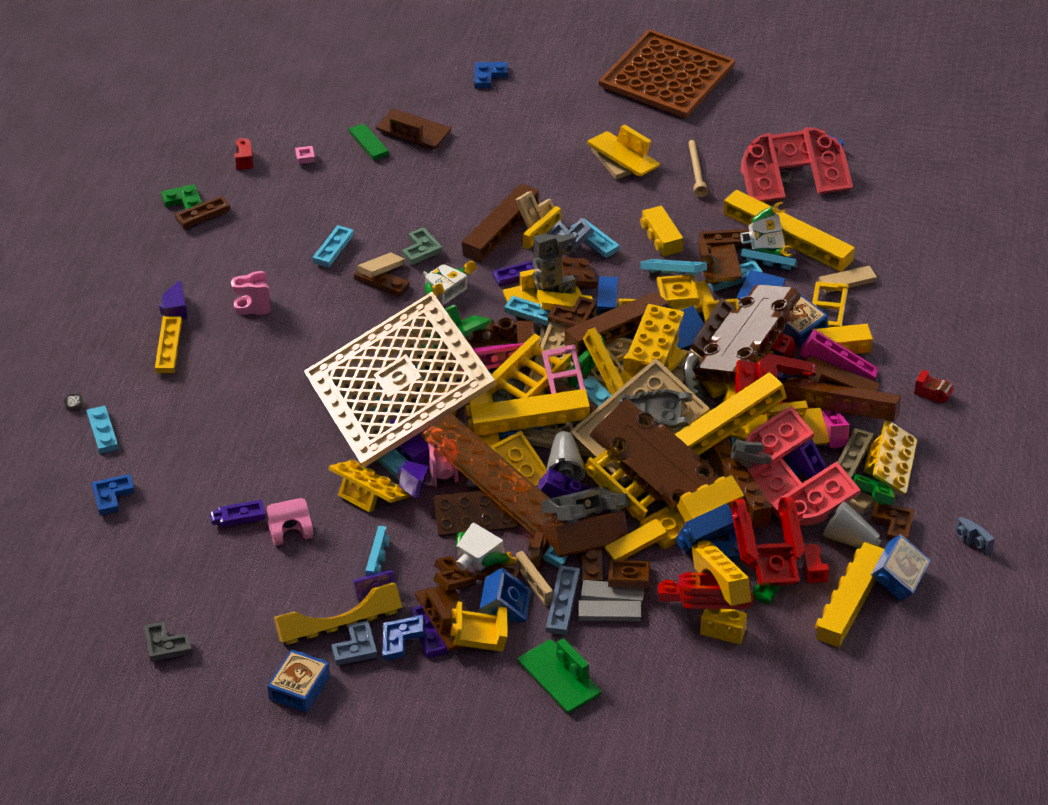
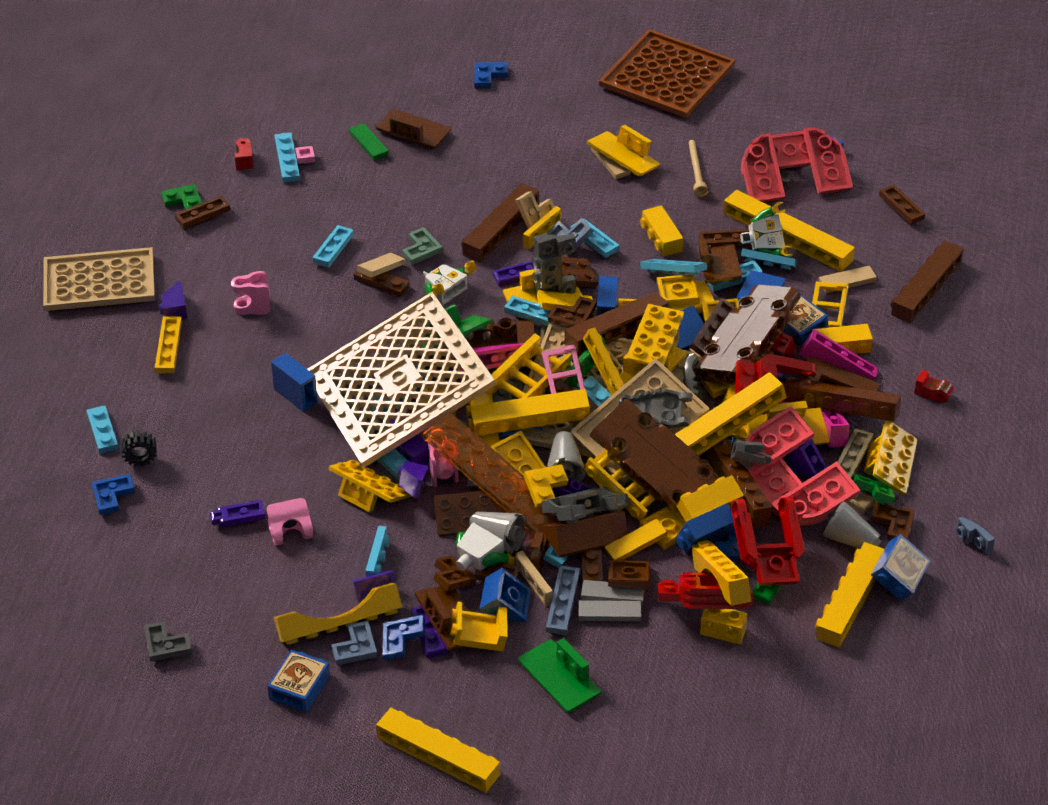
(73, 402): tile -> none
(98, 279): none -> tan plate
(138, 456): none -> black tyre
(287, 157): none -> medium azure plate
(294, 382): none -> blue brick
(438, 749): none -> yellow brick
(503, 525): none -> light grey cone
(542, 481): none -> yellow plate
(813, 568): red leg -> none
(902, 204): none -> reddish brown plate
(926, 281): none -> reddish brown brick

